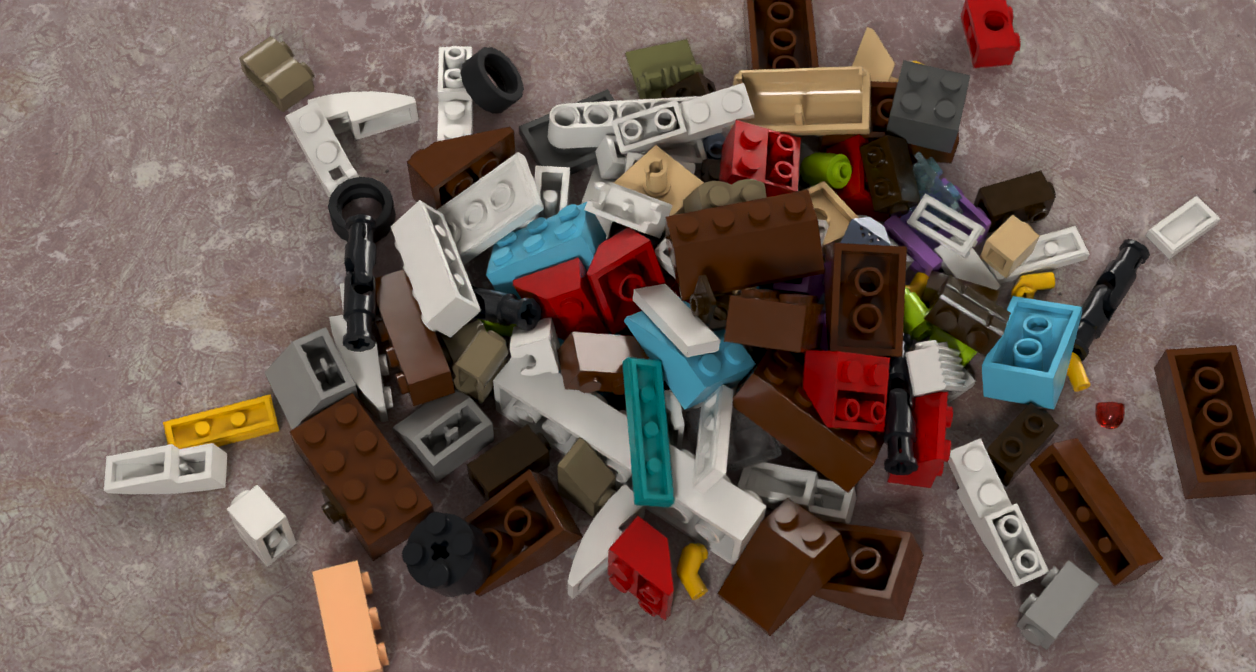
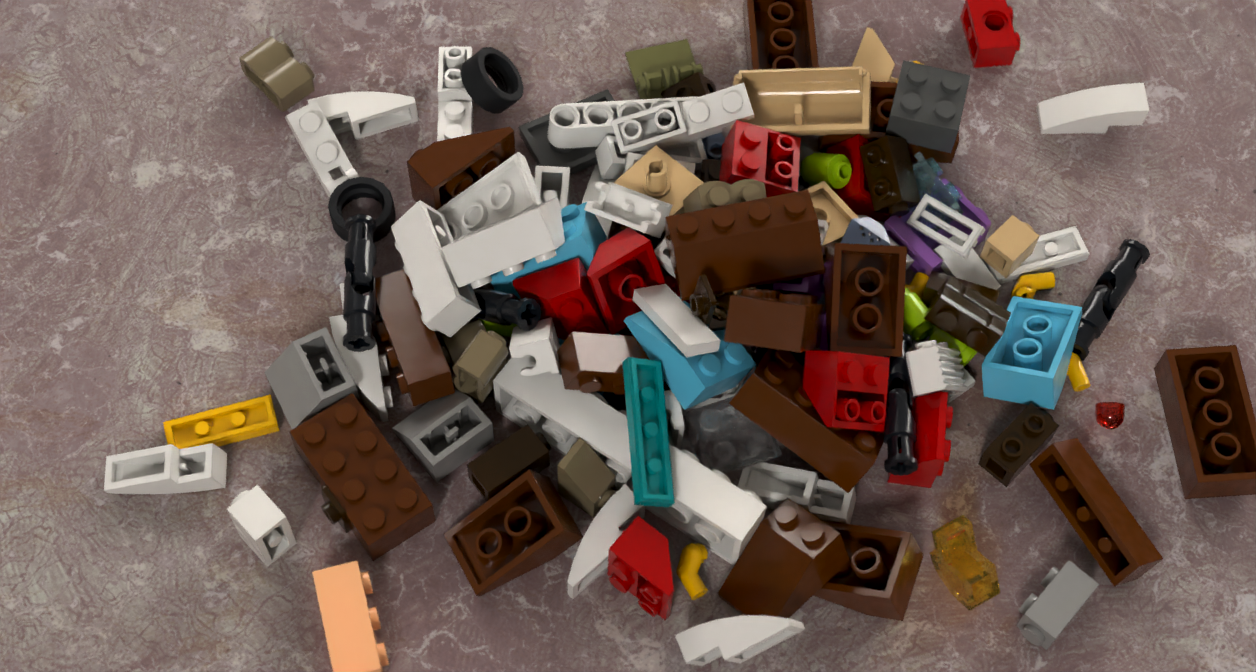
(448, 555): black brick -> none
(506, 245): none -> white slope
(713, 439): white tile -> none
(734, 638): none -> white slope
(961, 566): none -> clear yellow brick
(993, 515): white slope -> none
(1024, 197): dark brown brick -> none
(1094, 109): none -> white slope
(1182, 227): white tile -> none

